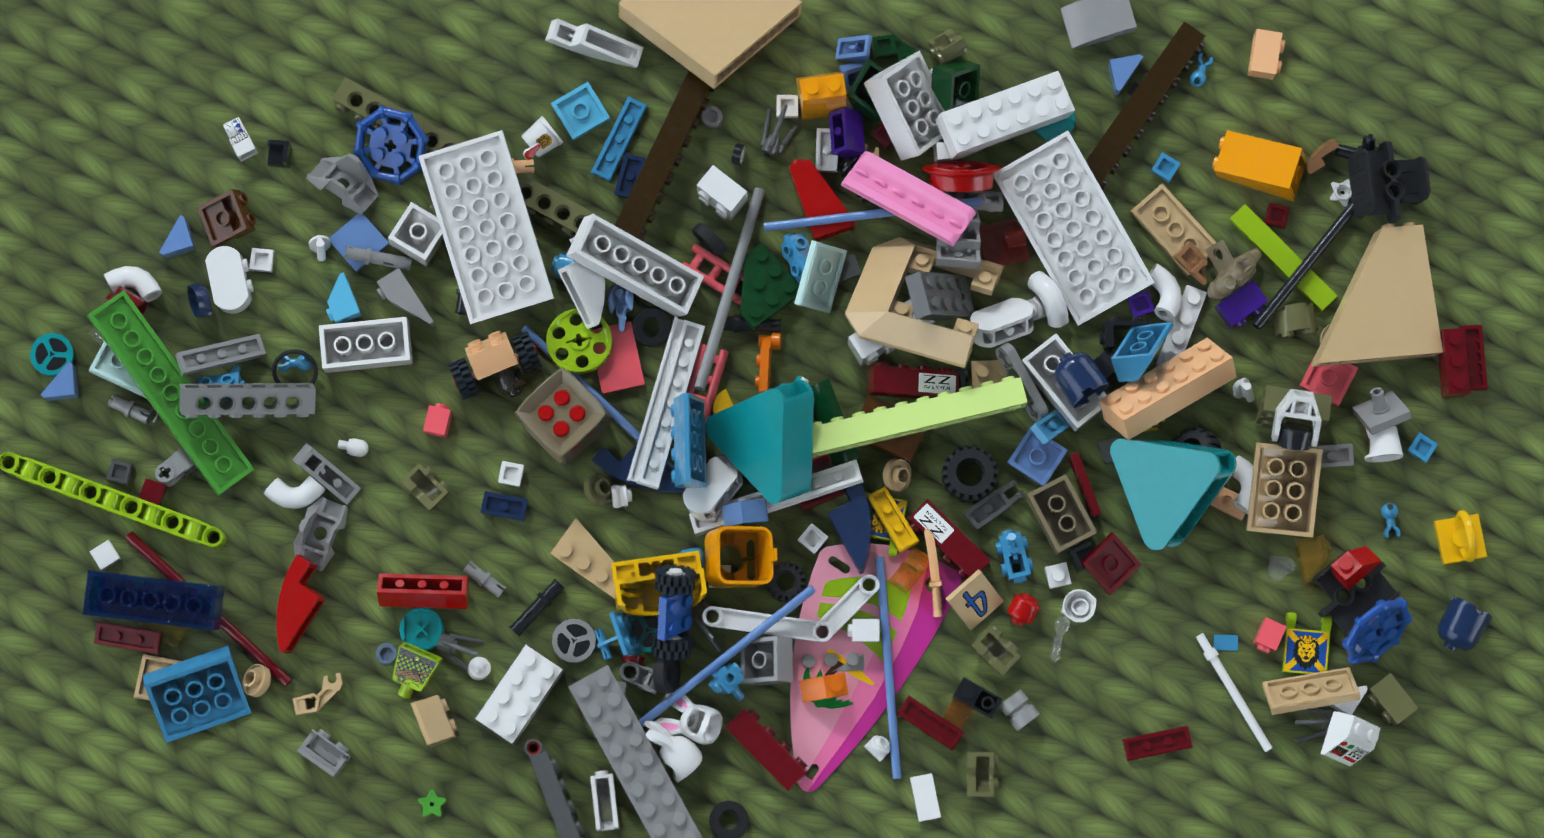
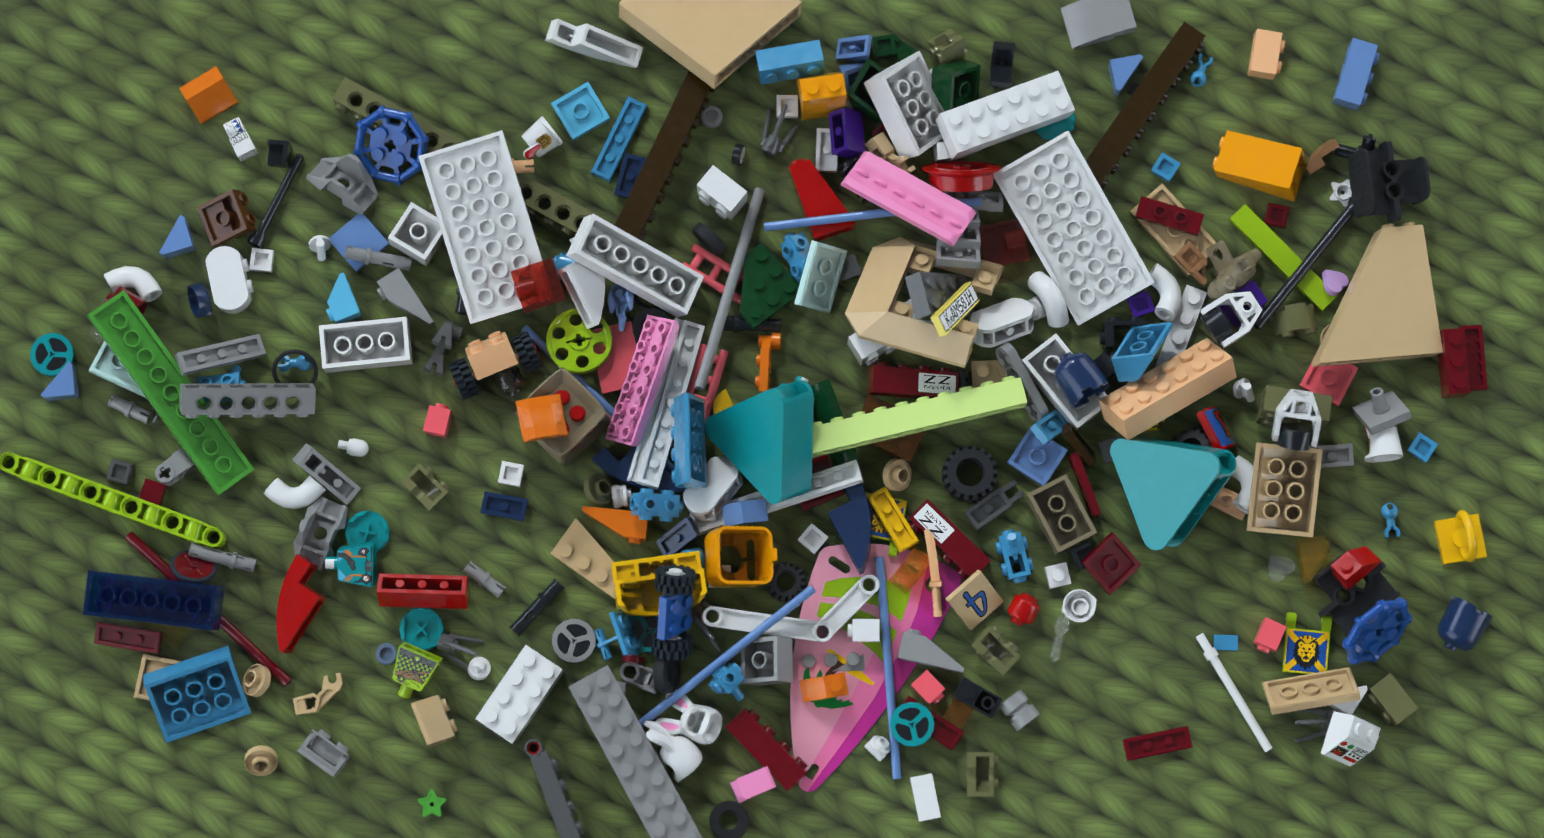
(105, 555): white tile -> none
(191, 568): none -> dark red wheel
(208, 95): none -> orange slope
(229, 559): none -> light grey pin
(257, 239): none -> black piece
(260, 760): none -> tan plate
(355, 563): none -> teal torso
(368, 527): none -> teal tile
(443, 340): none -> dark grey piece
(538, 285): none -> clear red plate
(541, 418): none -> orange slope
(604, 801): window -> none
(620, 522): none -> orange slope
(642, 380): none -> bright pink plate
(663, 505): none -> dark azure brick
(679, 537): none -> dark blue plate
(753, 784): none -> bright pink slope
(789, 62): none -> dark azure slope
(884, 149): none -> tan piece
(912, 724): none -> teal tile
(921, 650): none -> light grey slope
(928, 688): none -> coral brick
(955, 309): none -> tile
(1002, 64): none -> black bracket
(1079, 444): none -> dark brown tile
(1169, 216): none -> dark red plate
(1215, 428): none -> slope
(1218, 325): none -> white piece
(1334, 281): none -> lavender tile
(1356, 74): none -> medium blue brick

